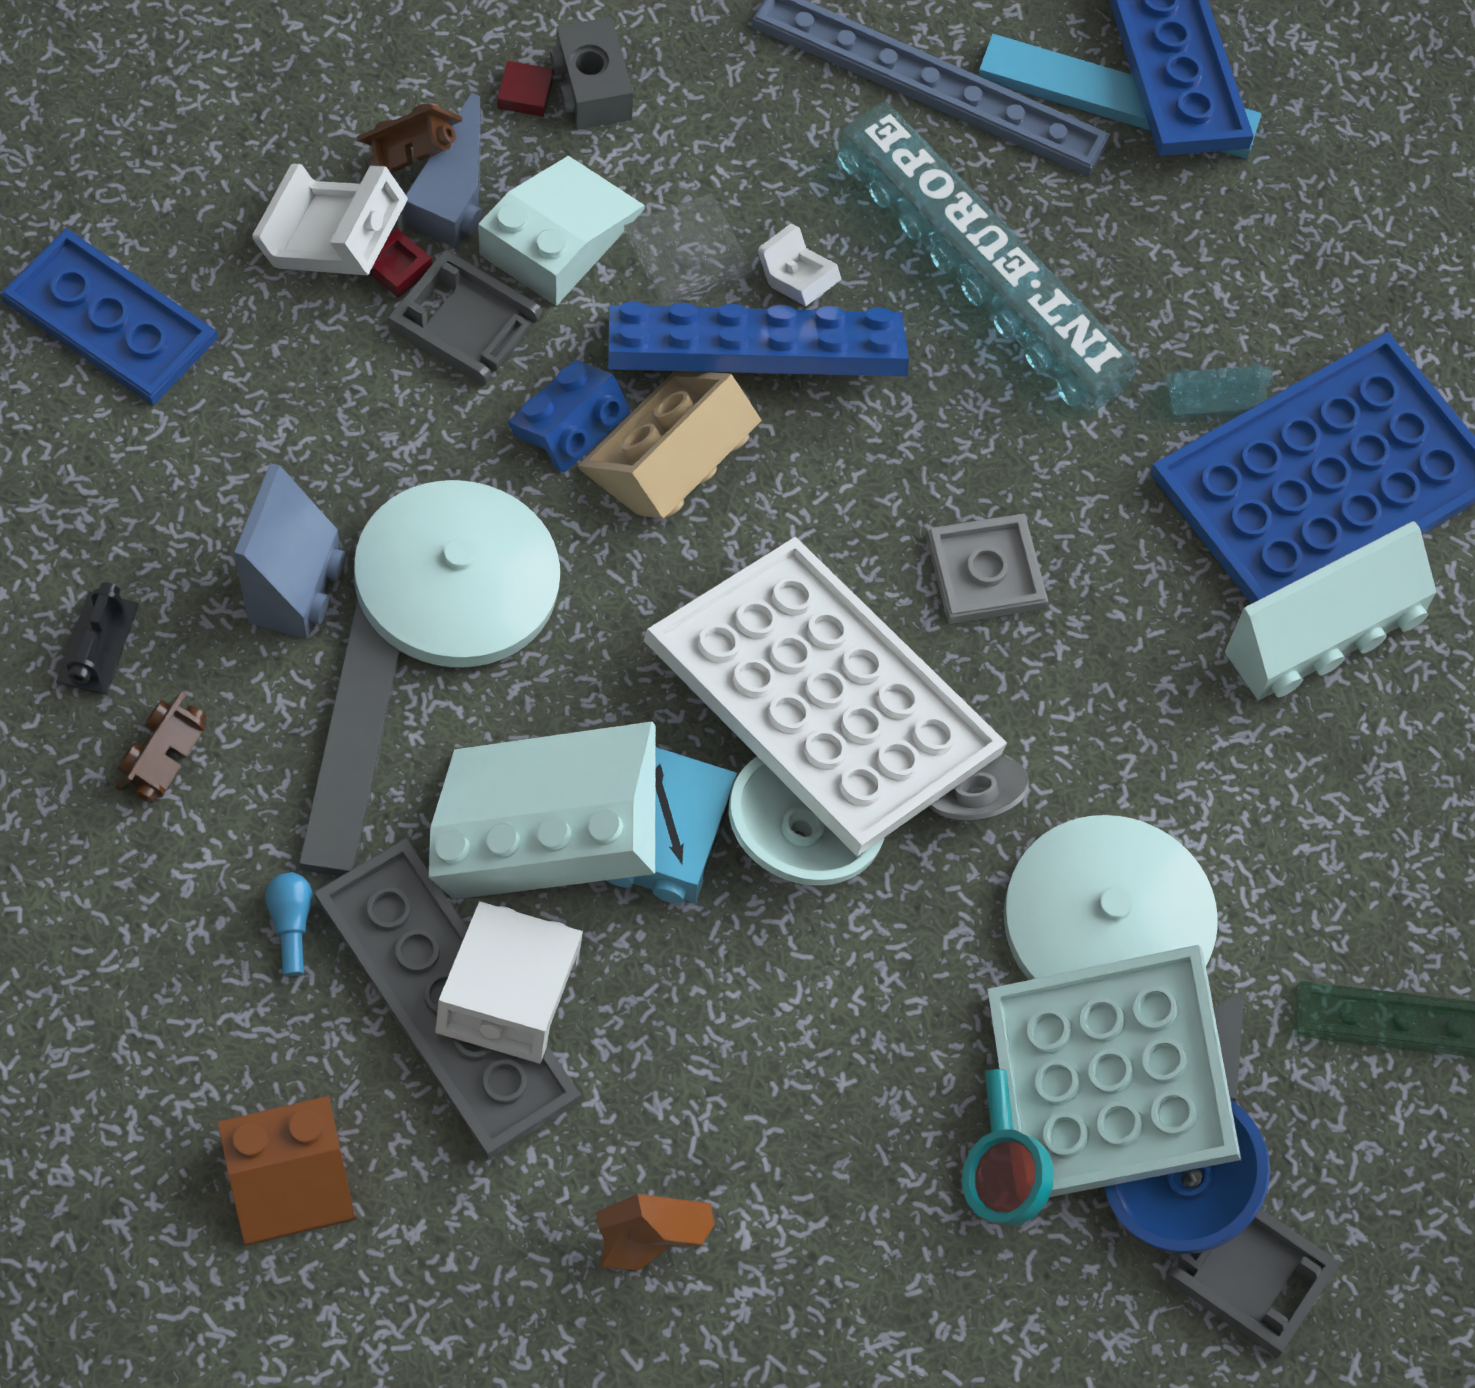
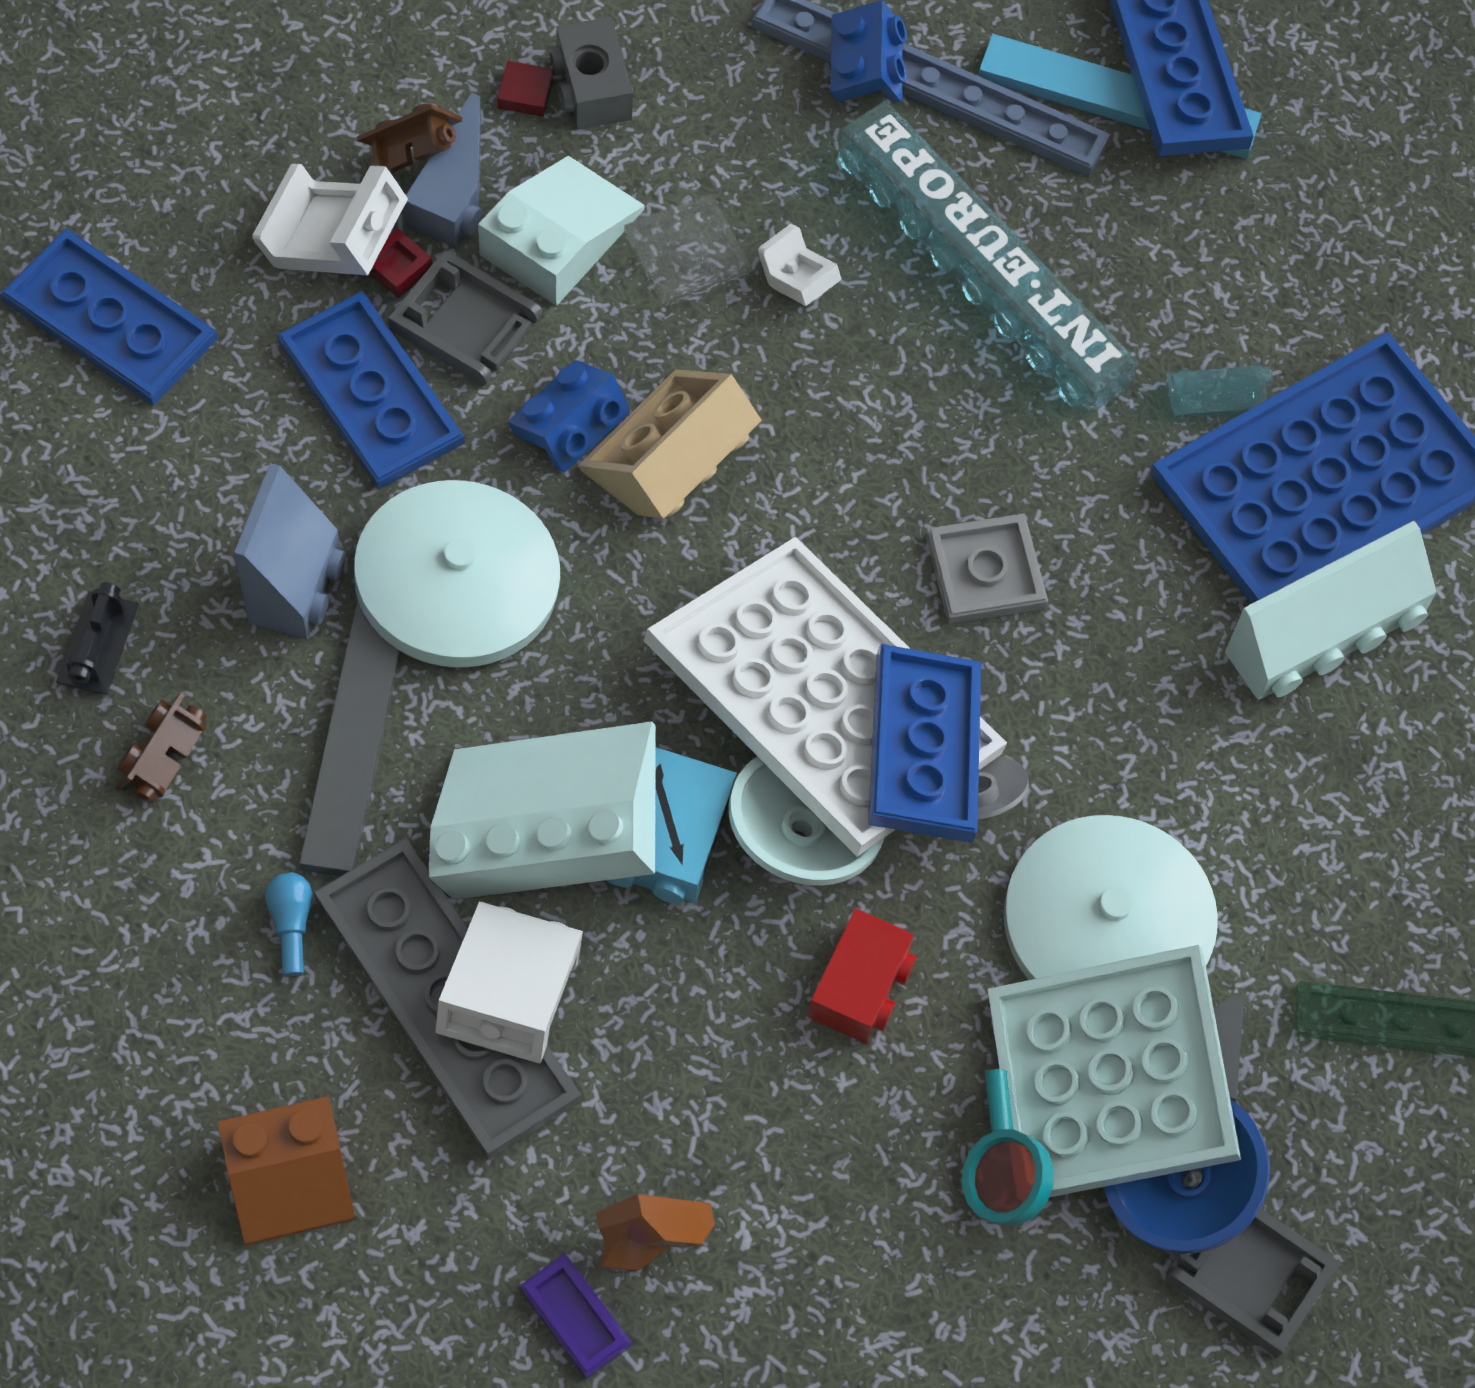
(370, 389): none -> blue tile
(575, 1316): none -> dark purple tile
(757, 340): blue plate -> none
(861, 977): none -> red brick
(867, 52): none -> blue bracket
(925, 743): none -> blue tile

